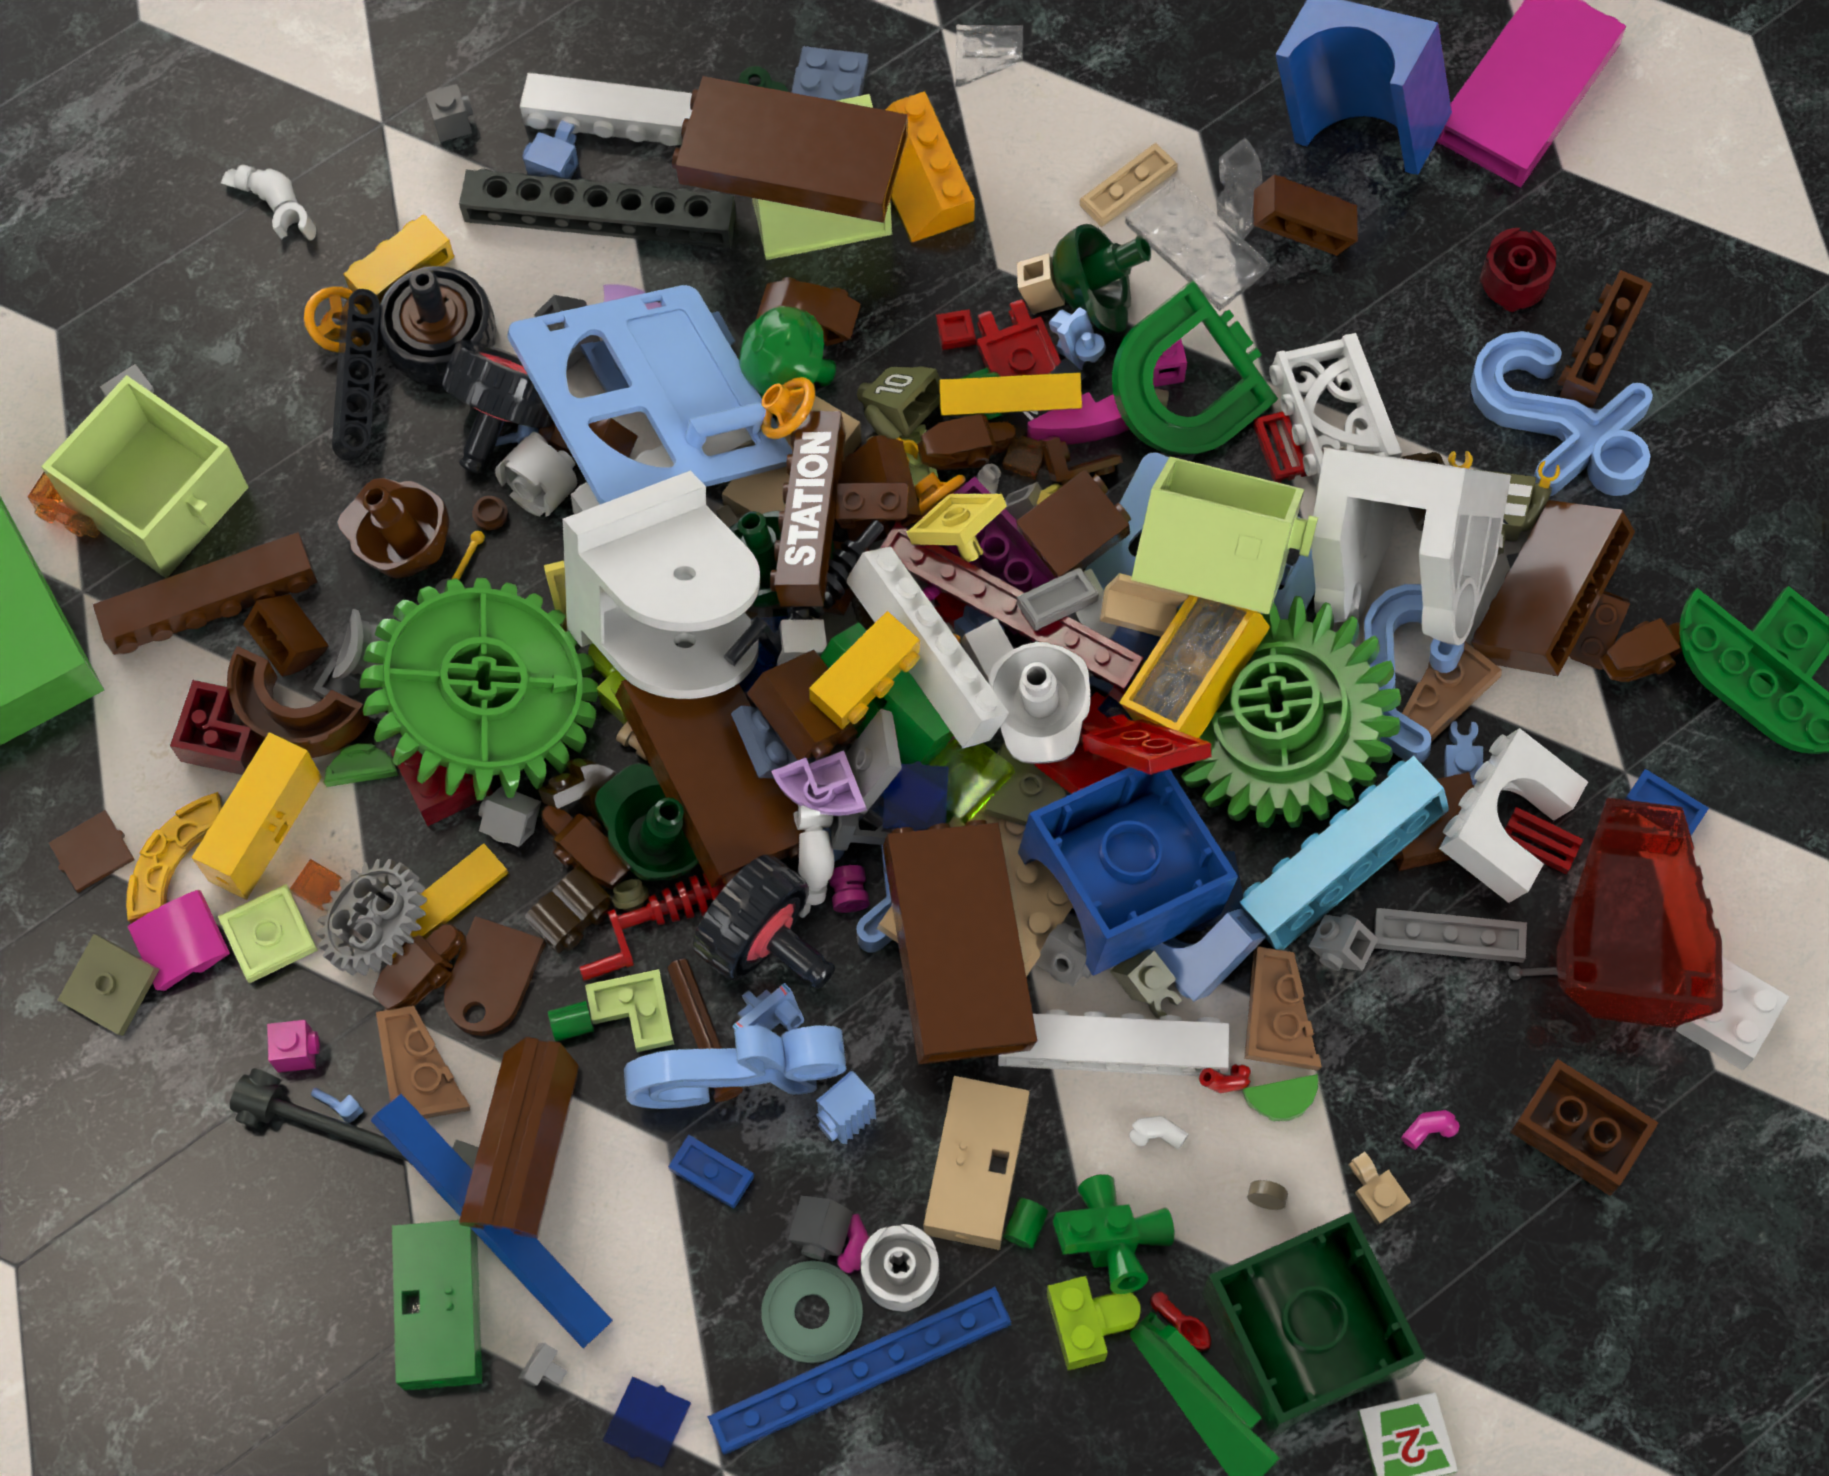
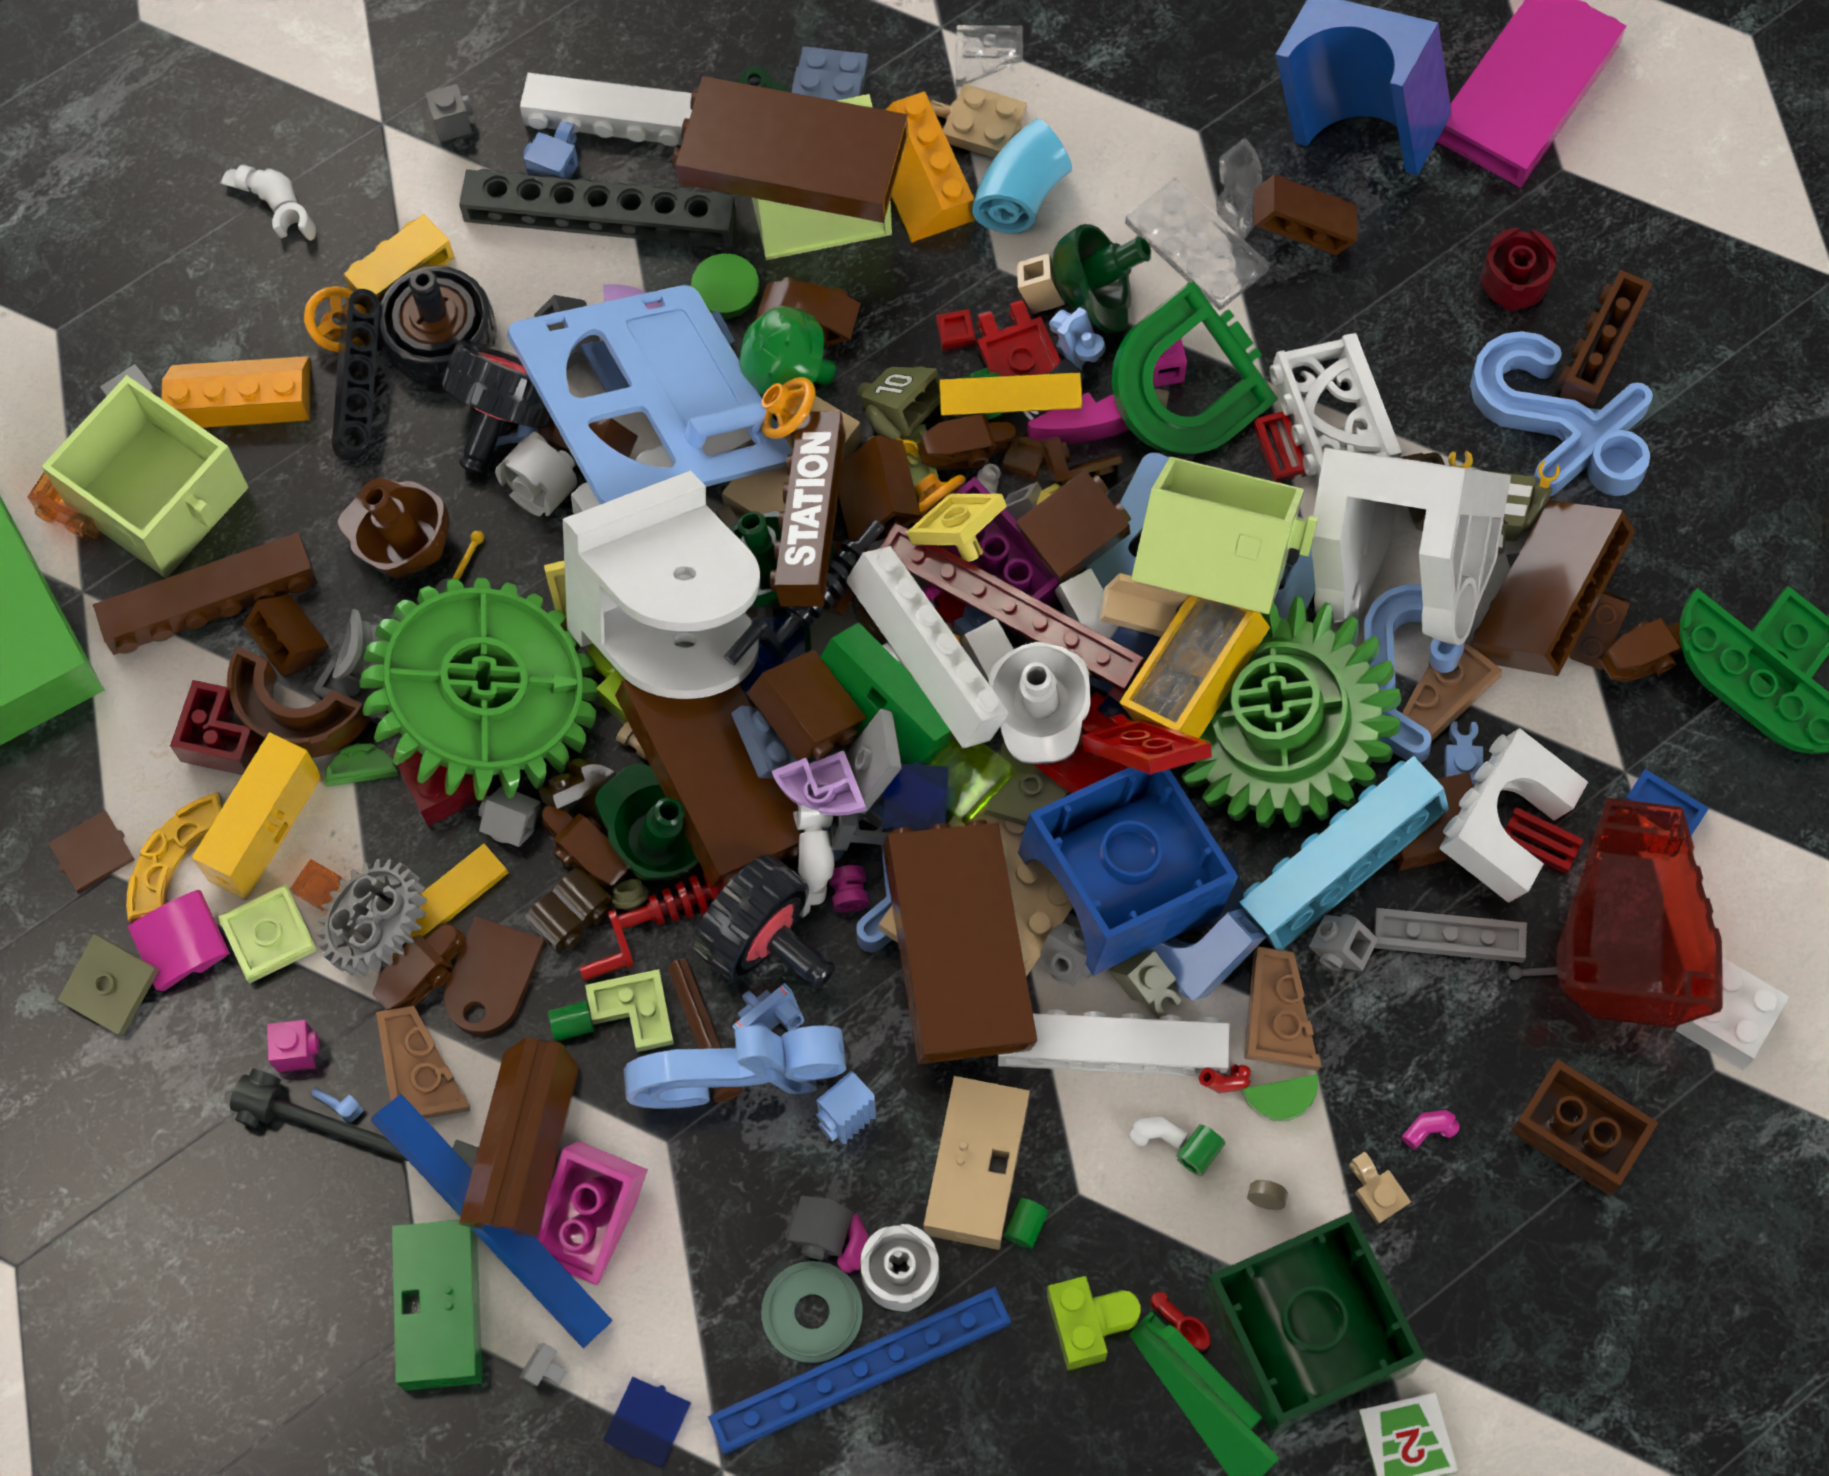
(240, 391): none -> light orange slope
(490, 513): reddish brown plate -> none
(589, 1209): none -> dark pink slope
(711, 1171): blue plate -> none
(726, 284): none -> bright green tile
(801, 637): white panel -> none
(865, 671): yellow brick -> none
(870, 502): reddish brown bracket -> none
(981, 120): none -> tan plate
(1021, 179): none -> medium azure brick
(1057, 598): light grey tile -> none
(1112, 1233): green brick -> none
(1128, 184): tan tile -> none
(1200, 1150): none -> green piece

